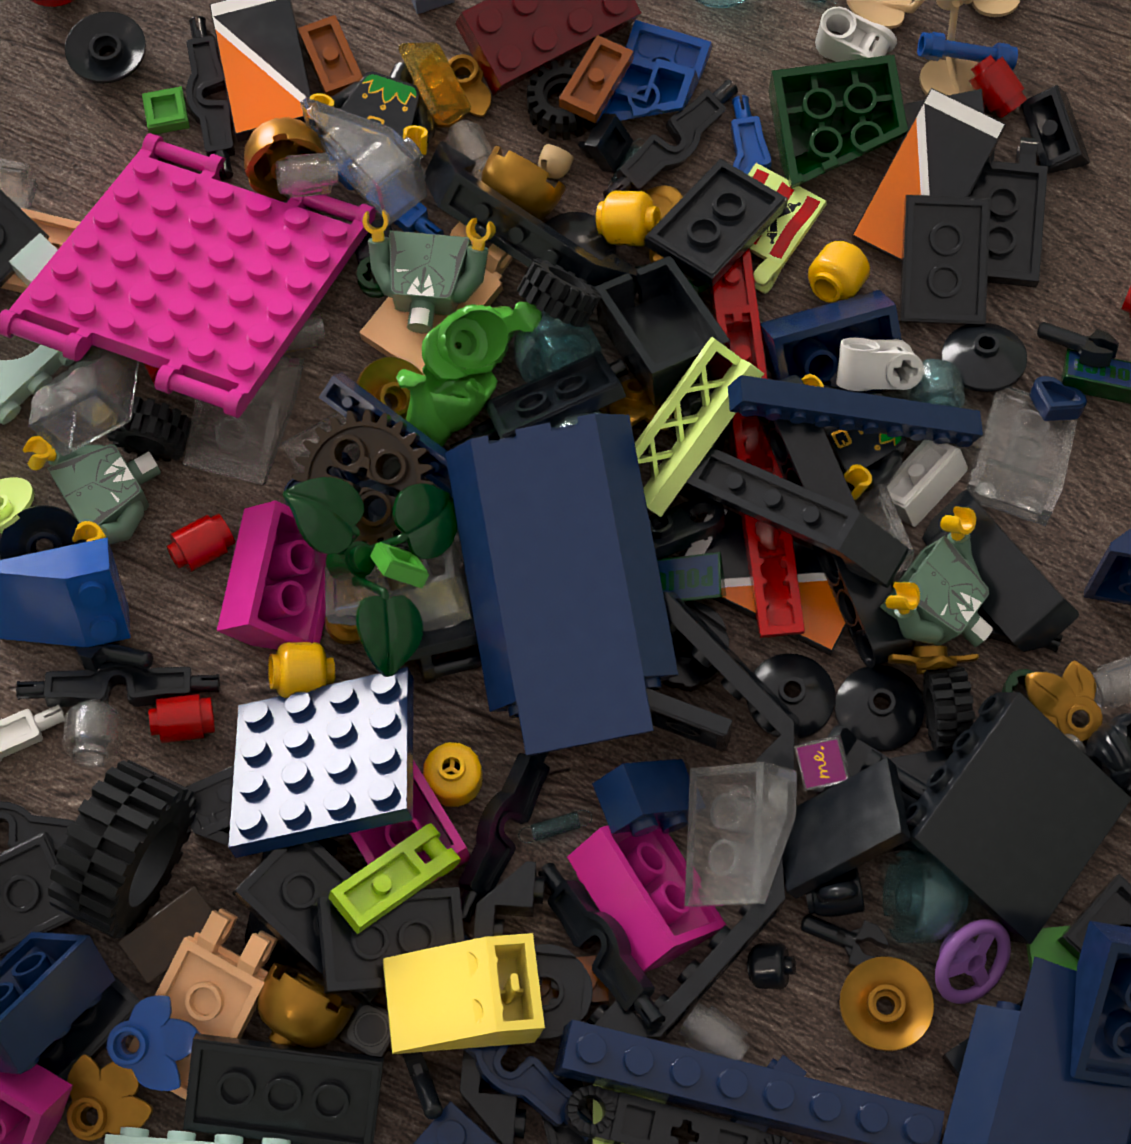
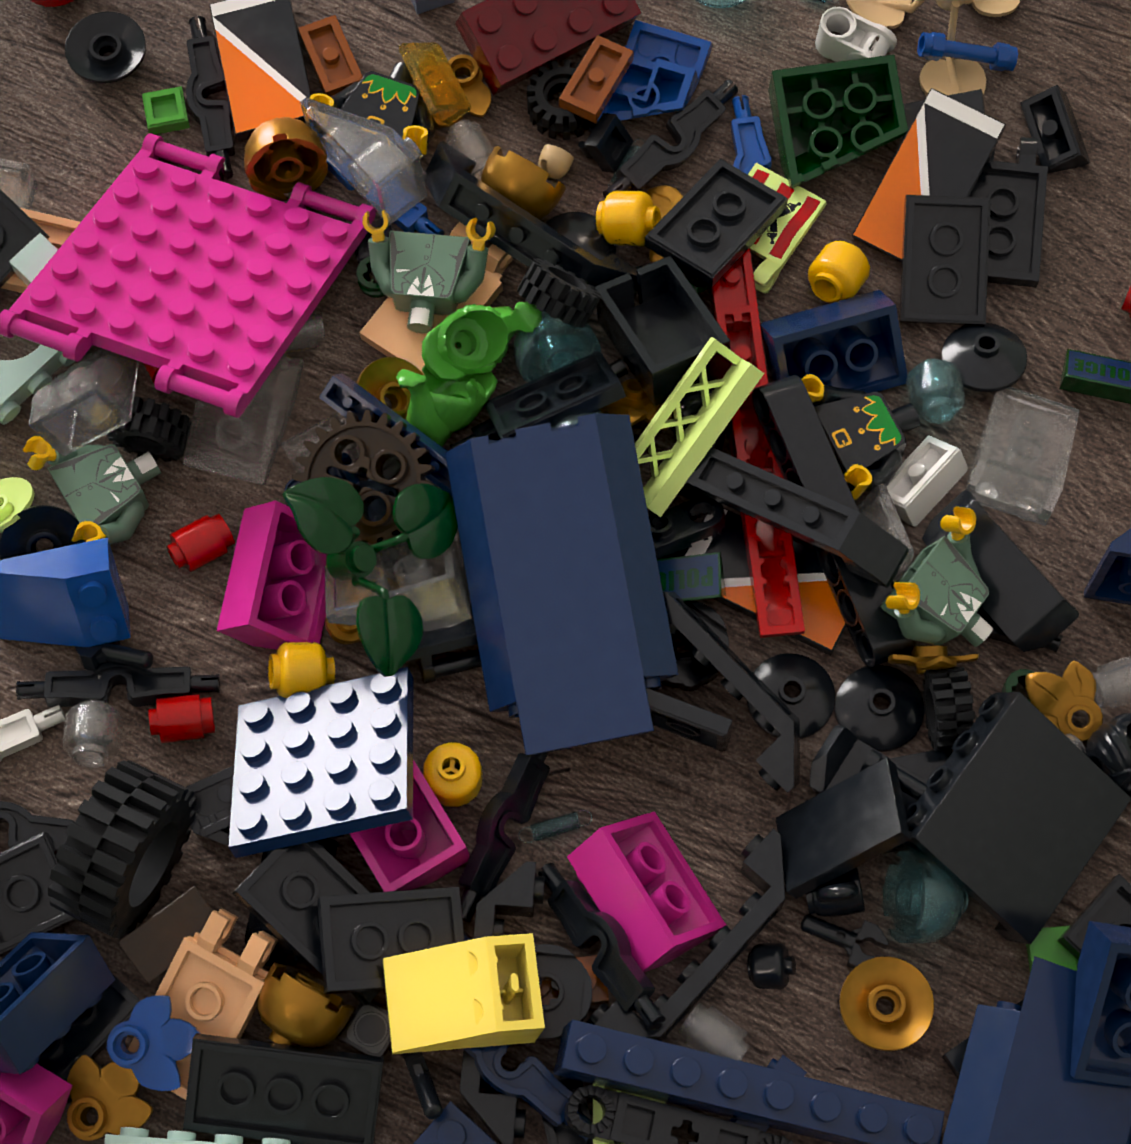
(306, 175): clear brick -> none
(393, 878): lime plate -> none
(399, 565): bright green tile -> none
(645, 797): dark blue brick -> none
(737, 832): clear slope -> none
(822, 762): magenta tile -> none
(854, 411): dark blue piece -> none
(871, 365): white piece -> none
(966, 955): medium lavender piece -> none
(999, 85): red brick -> none
(1055, 400): dark blue tile -> none
(1094, 349): black bar -> none

